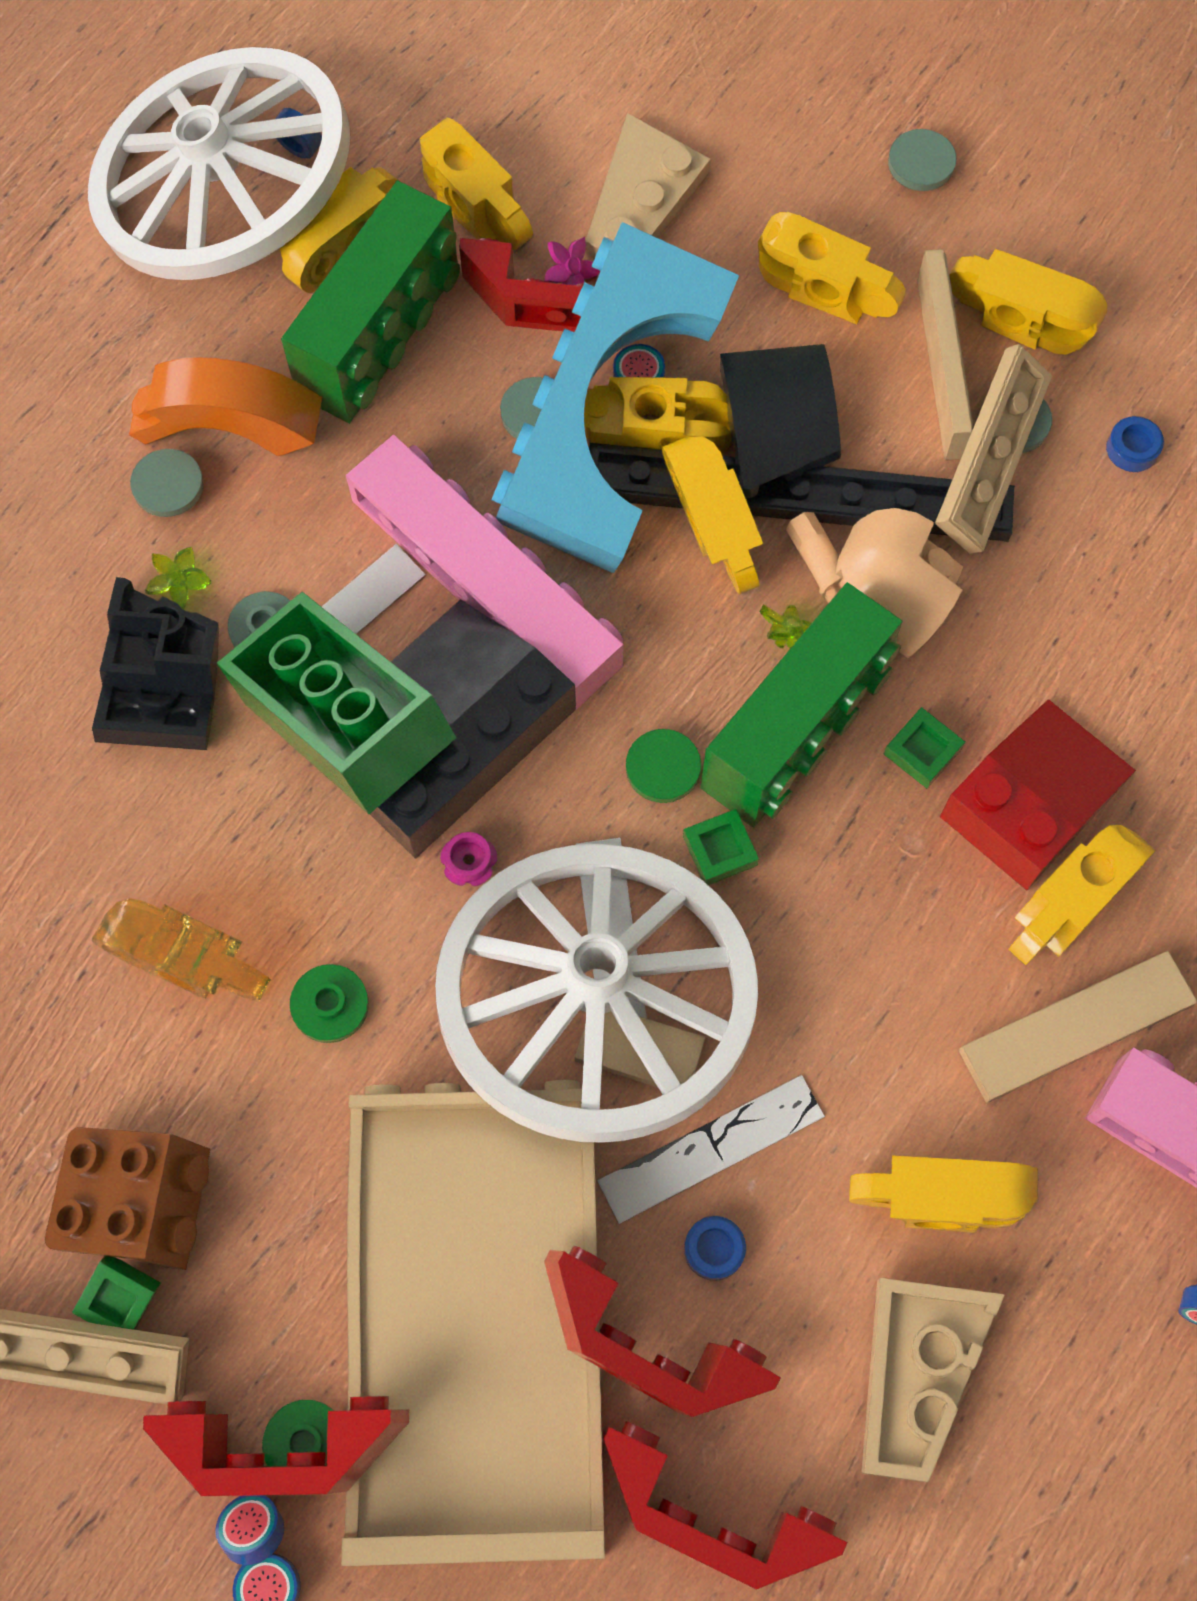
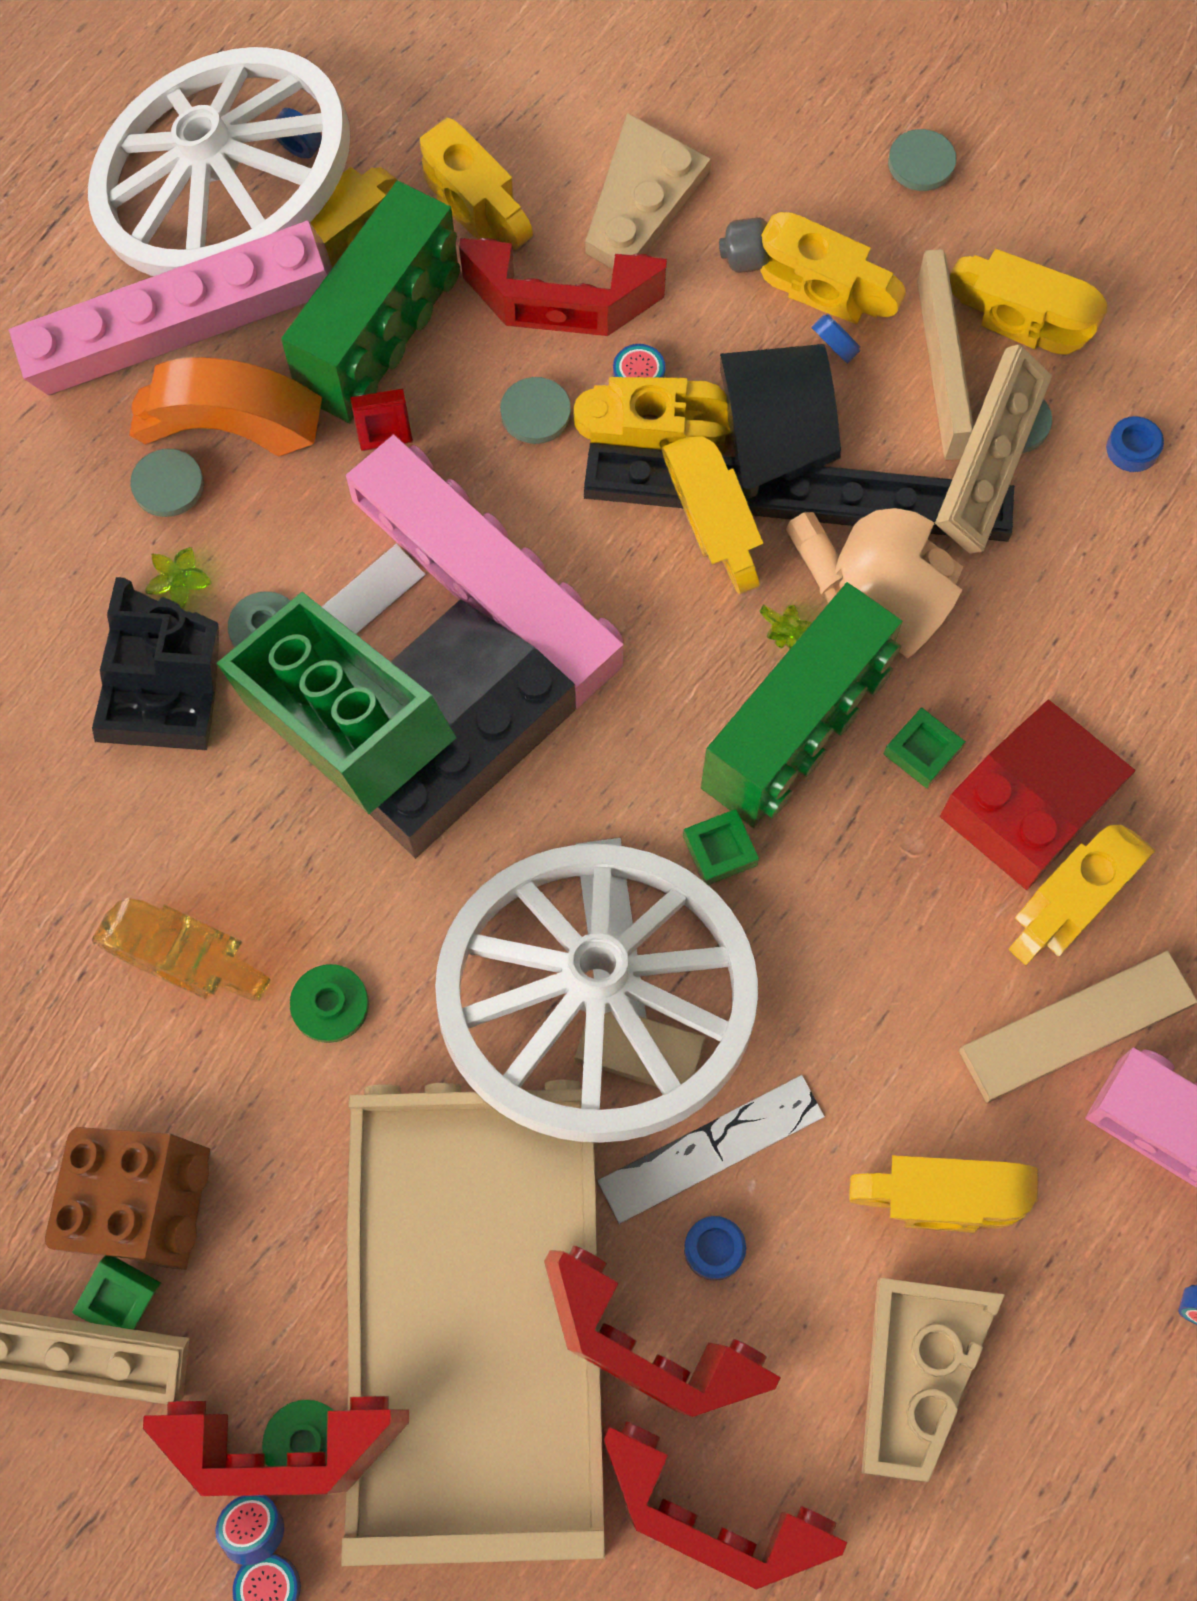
(172, 309): none -> bright pink brick
(381, 416): none -> red tile
(465, 845): dark pink plate -> none
(570, 266): dark pink plant -> none
(639, 294): medium azure arch -> none
(663, 765): green piece -> none
(744, 245): none -> dark grey piece
(836, 337): none -> blue tile

